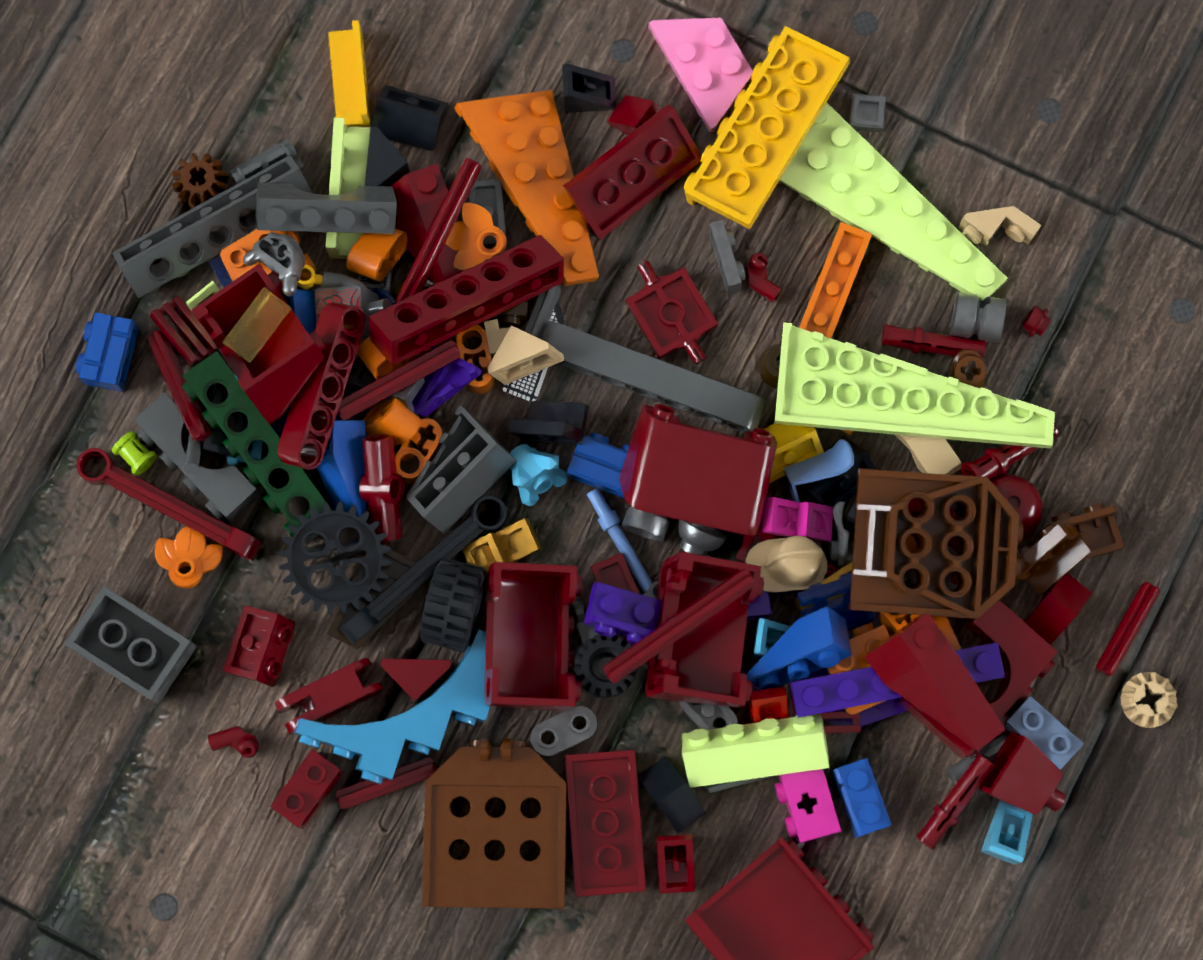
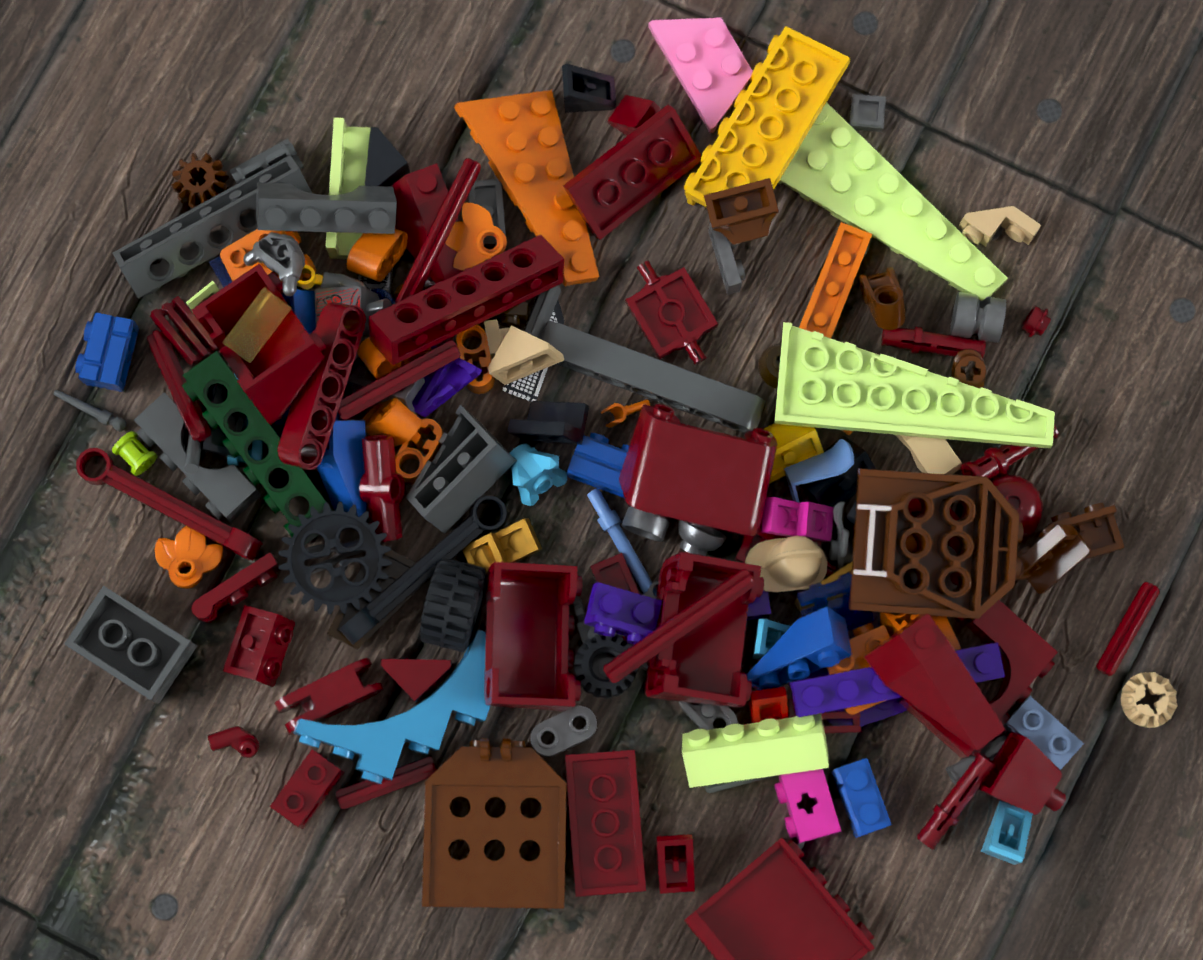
(103, 416): none -> dark grey piece
(235, 588): none -> dark red plate
(349, 76): yellow panel -> none
(409, 117): black panel -> none
(620, 412): none -> orange hand
(671, 794): black slope -> none
(743, 211): none -> reddish brown slope
(757, 277): dark red arm -> none
(884, 298): none -> reddish brown piece
(1058, 608): dark red slope -> none

